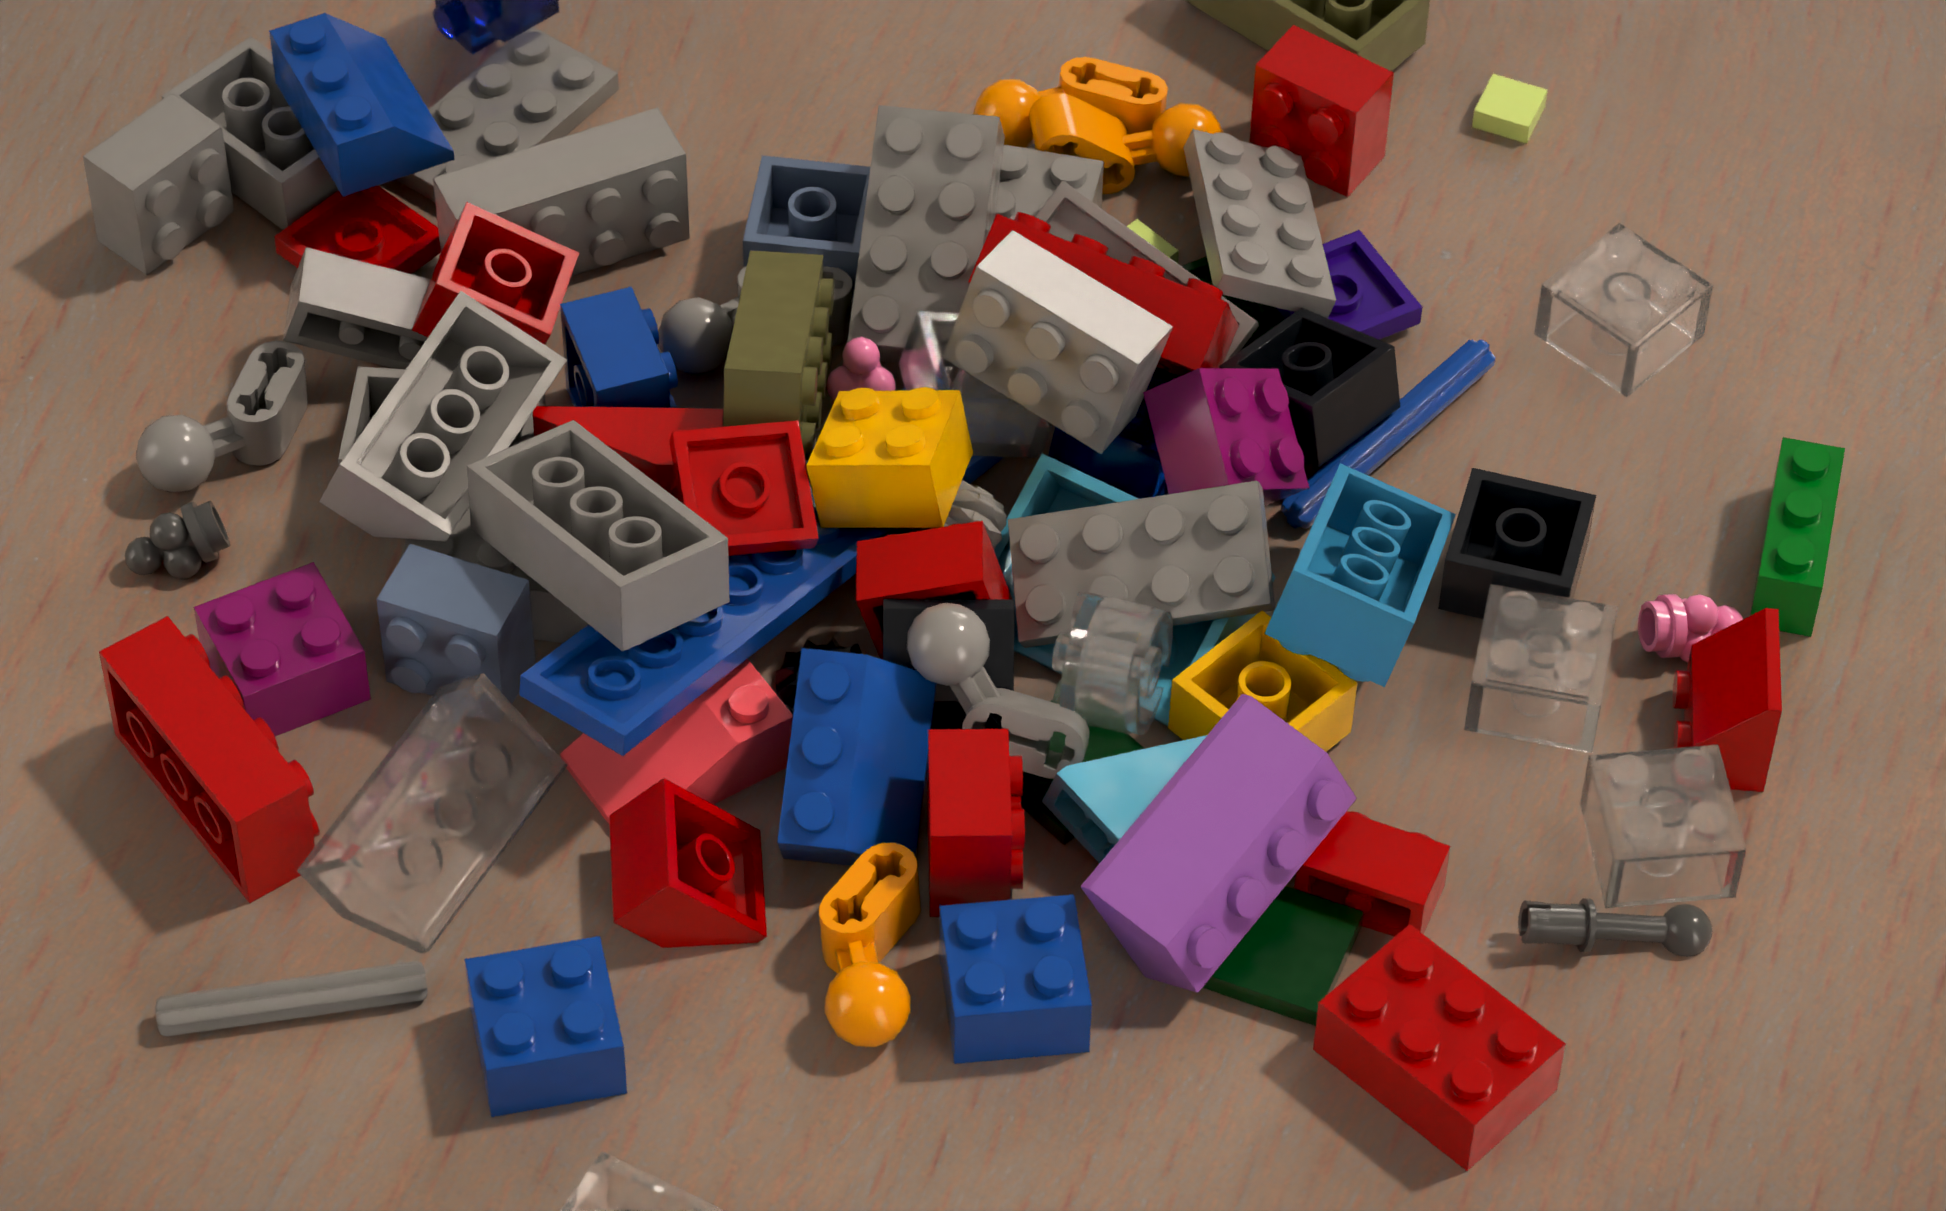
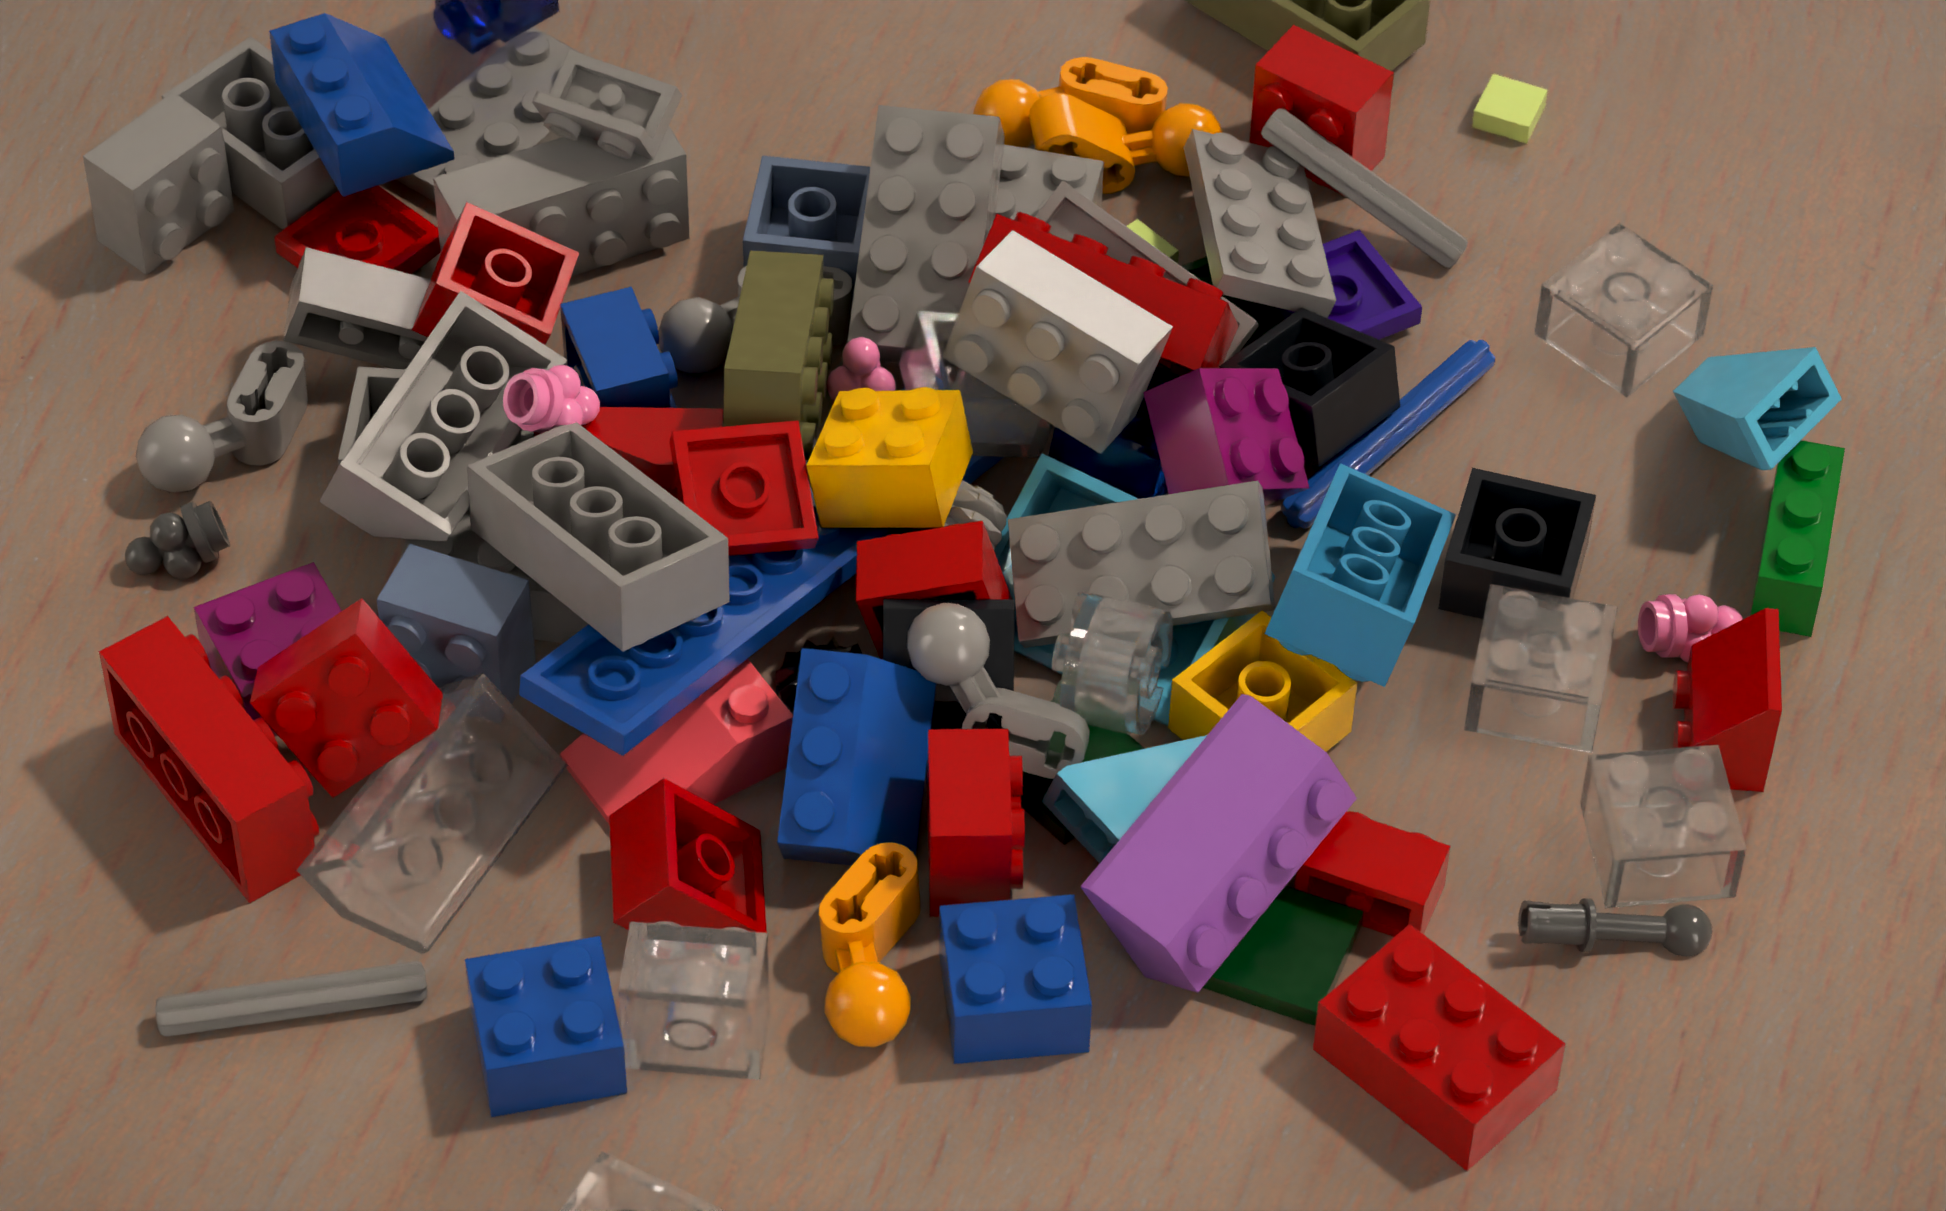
(347, 698): none -> red brick
(548, 399): none -> bright pink piece
(609, 105): none -> light grey bracket
(695, 1000): none -> clear brick
(1364, 188): none -> light grey axle
(1757, 402): none -> medium azure slope

